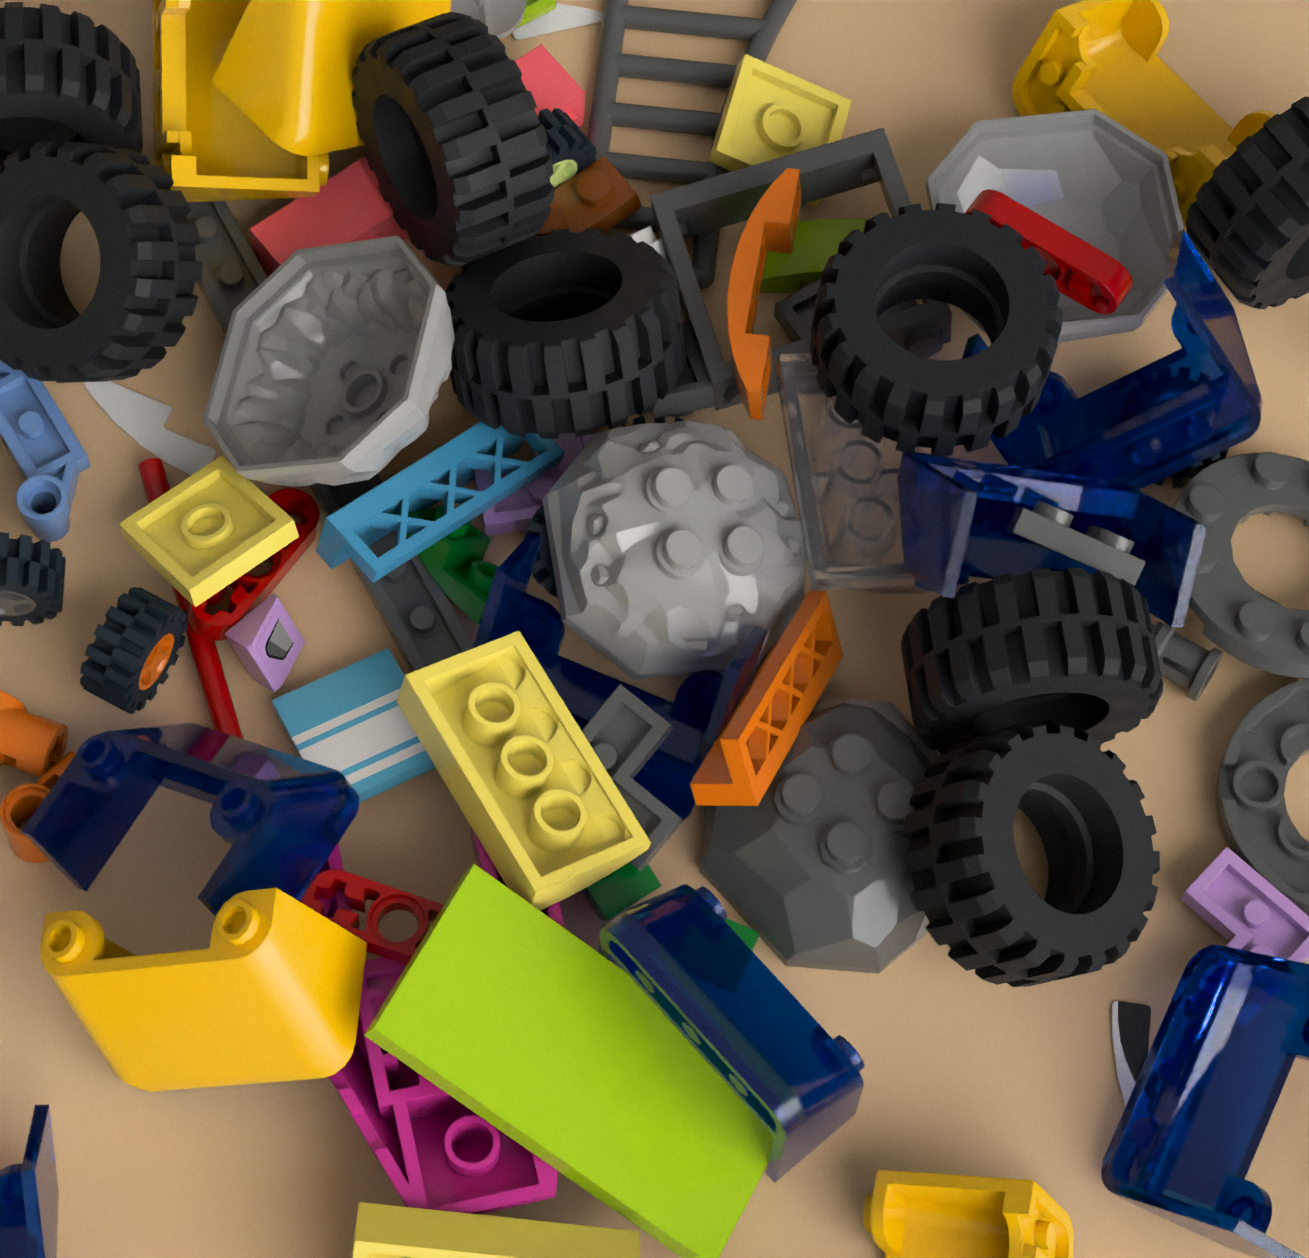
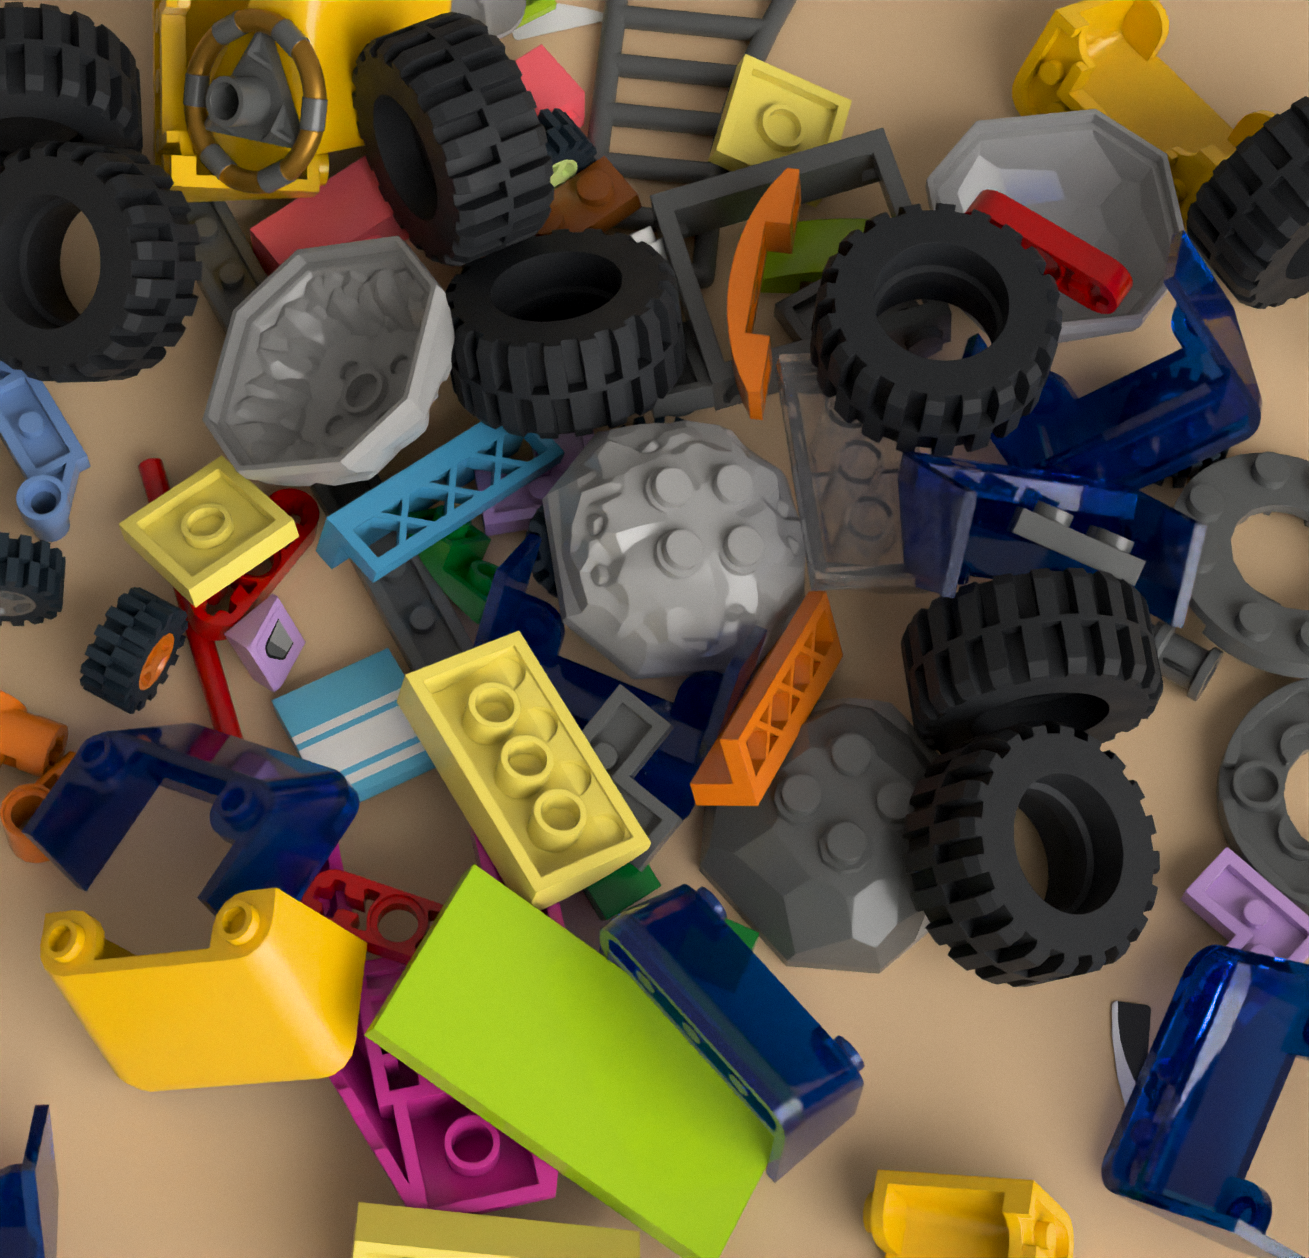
(145, 421): white sticker -> none
(255, 99): none -> dark grey piece

